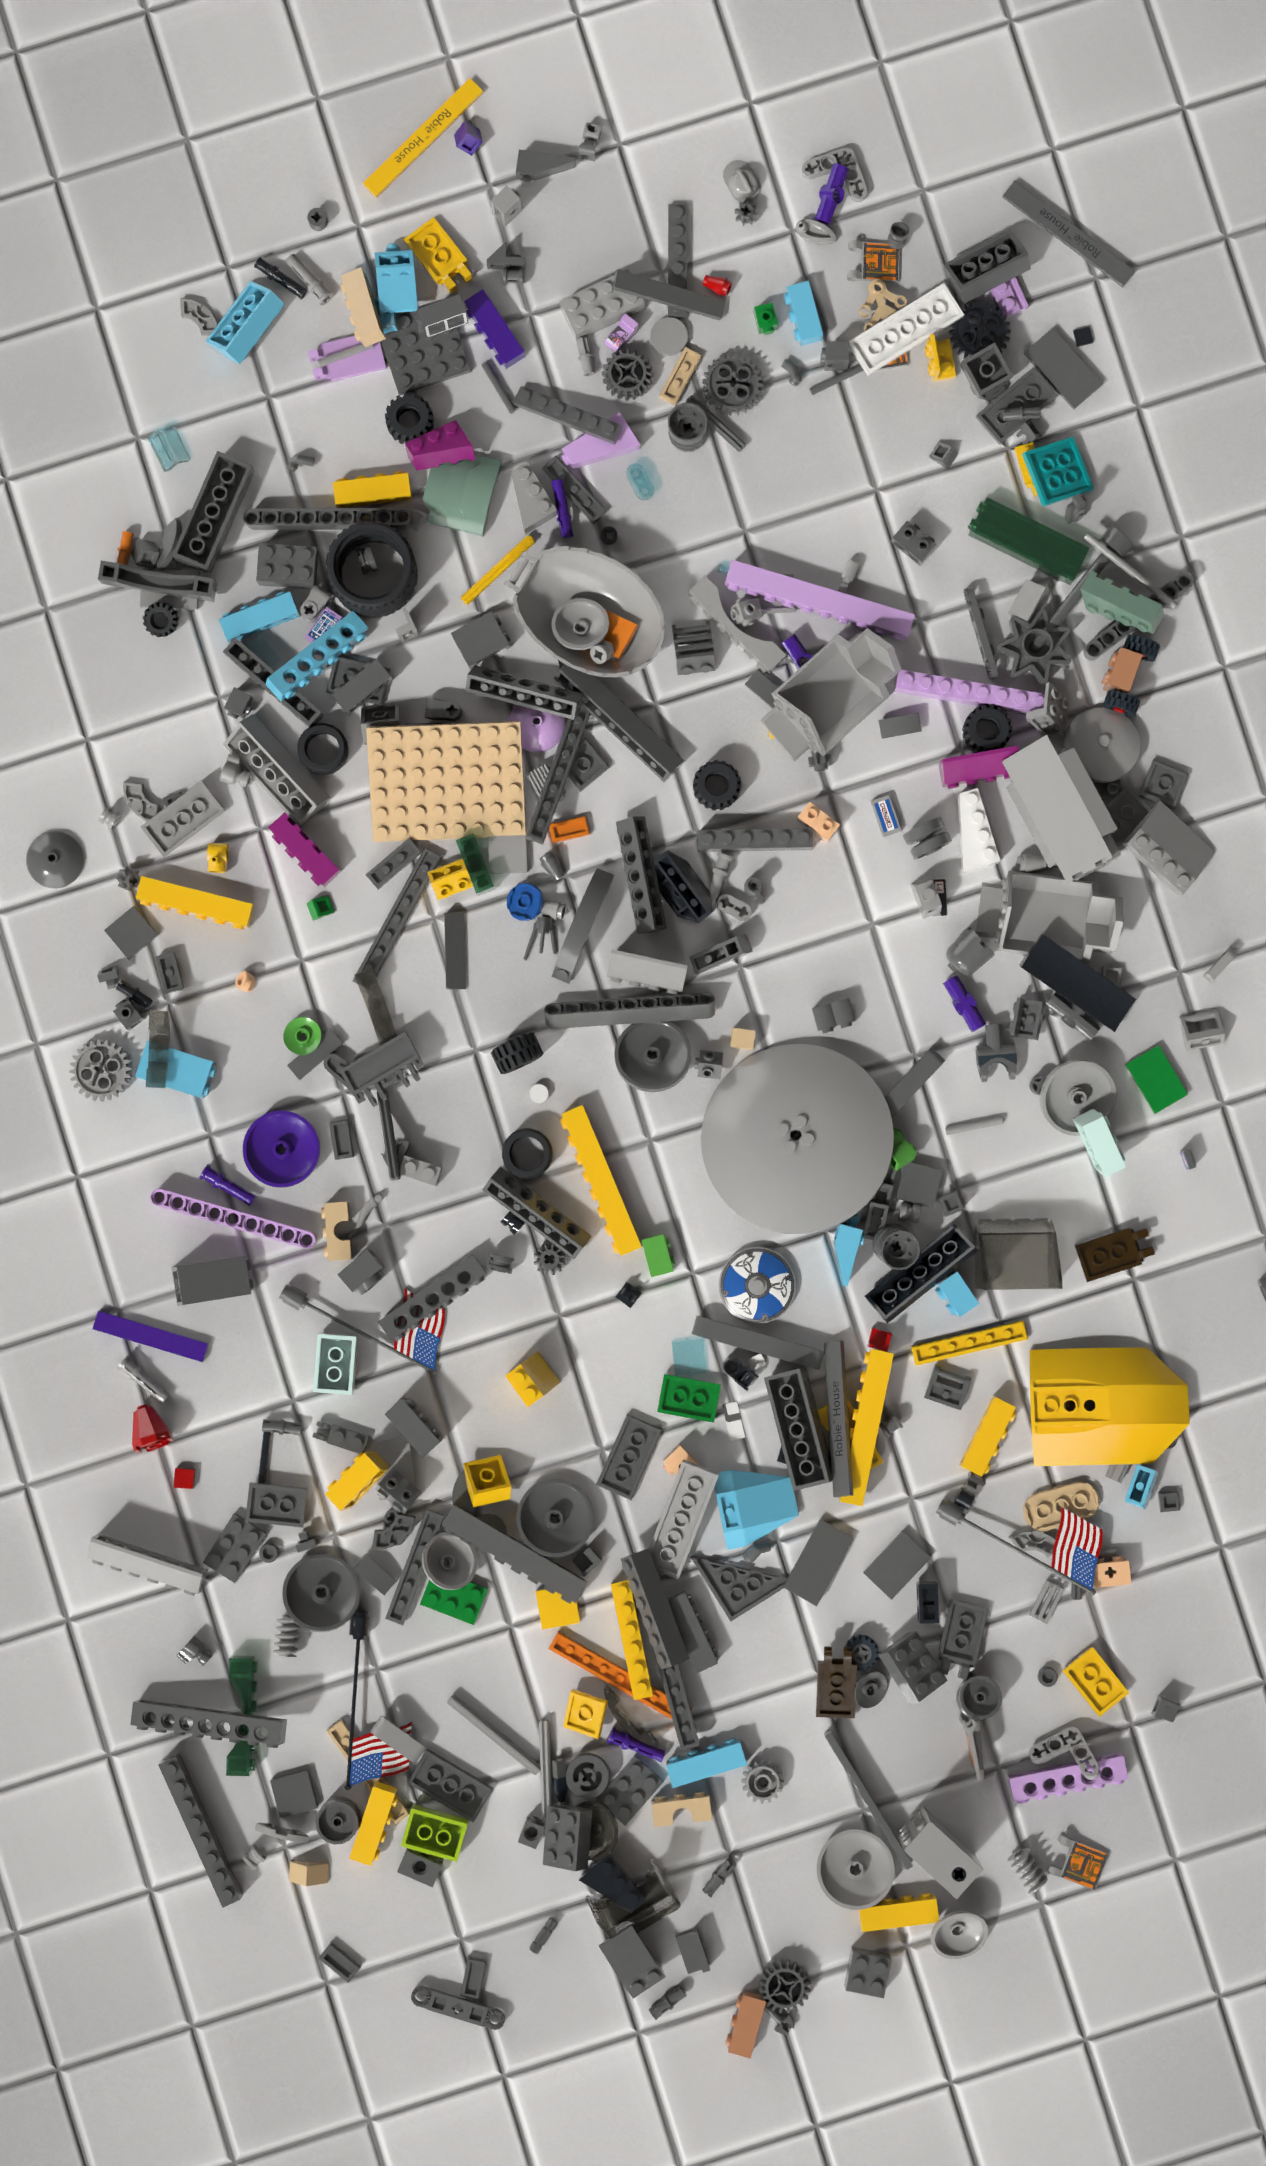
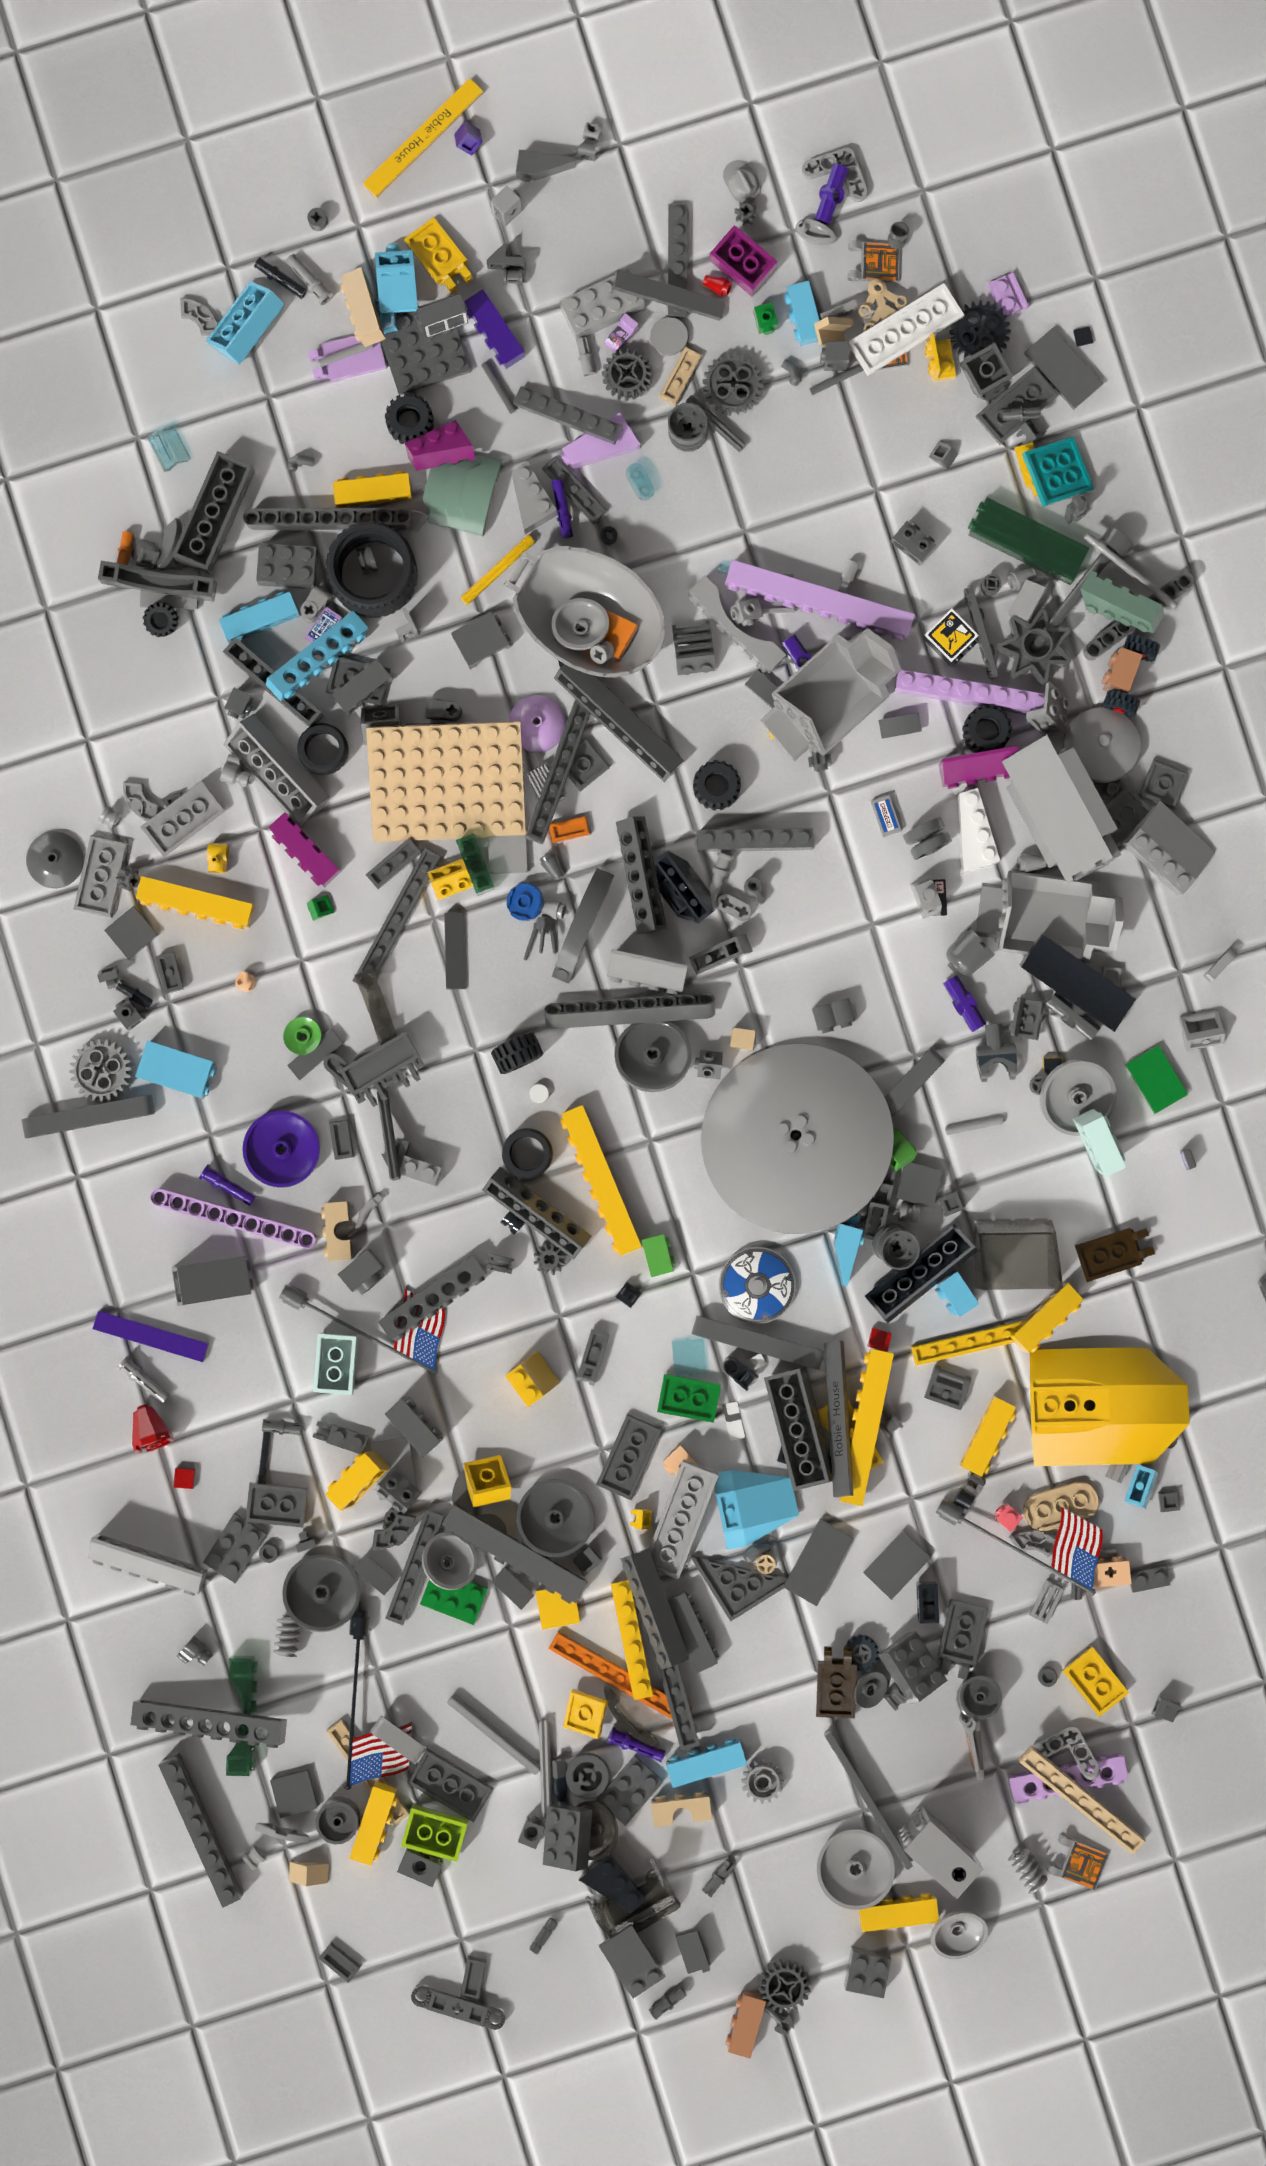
(88, 1116): none -> dark grey beam
(98, 879): none -> light grey tile
(158, 1049): clear smoke slope -> none
(512, 1588): none -> dark grey slope
(524, 692): dark grey brick -> none
(593, 1356): none -> dark grey plate
(643, 1518): none -> yellow tile
(743, 260): none -> magenta brick
(766, 1566): none -> tan wheel
(820, 822): light nougat brick -> none
(832, 329): none -> tan panel
(840, 311): none -> light grey tile
(895, 1698): none -> dark grey wheel
(951, 637): none -> piece
(987, 266): dark grey brick -> none
(988, 587): none -> dark grey wheel
(1007, 1516): none -> coral brick
(1017, 578): none -> light grey cone
(1046, 1318): none -> yellow brick
(1050, 1064): none -> black tile
(1068, 234): dark grey tile -> none
(1081, 1799): none -> tan tile
(1149, 1579): none -> dark grey plate

